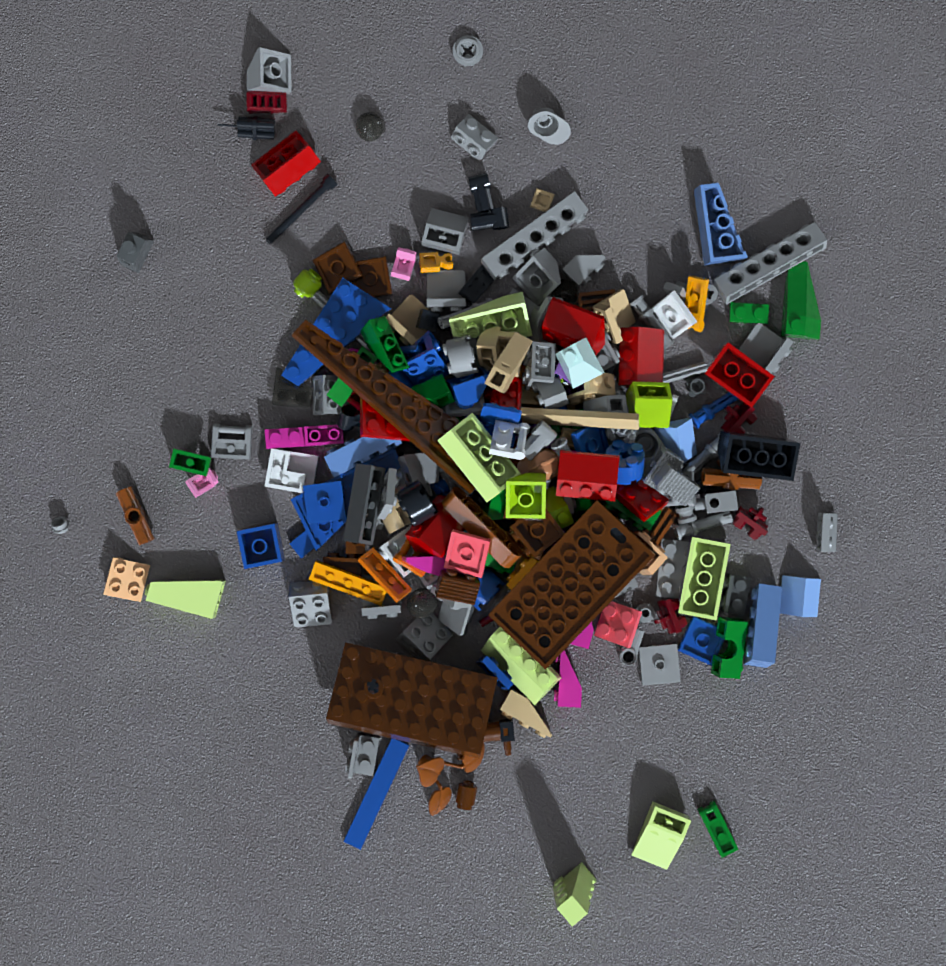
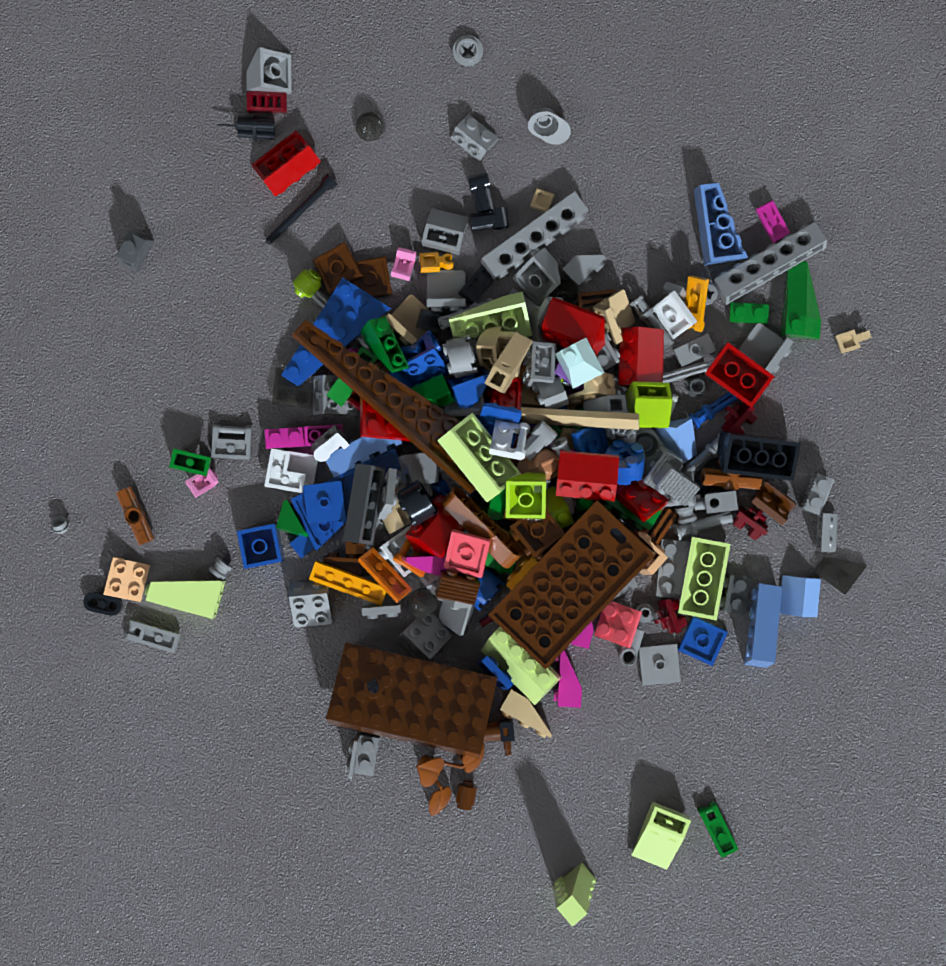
(103, 605): none -> black plate
(153, 636): none -> light grey plate
(220, 568): none -> light grey wheel
(290, 521): none -> green slope
(328, 443): none -> leg
(348, 418): black piece -> none
(376, 793): blue tile -> none
(694, 350): none -> light grey plate
(730, 662): green arch -> none
(772, 221): none -> dark pink plate
(773, 502): none -> reddish brown bracket
(816, 494): none -> light grey brick
(839, 573): none -> clear smoke wing
(850, 341): none -> tan plate

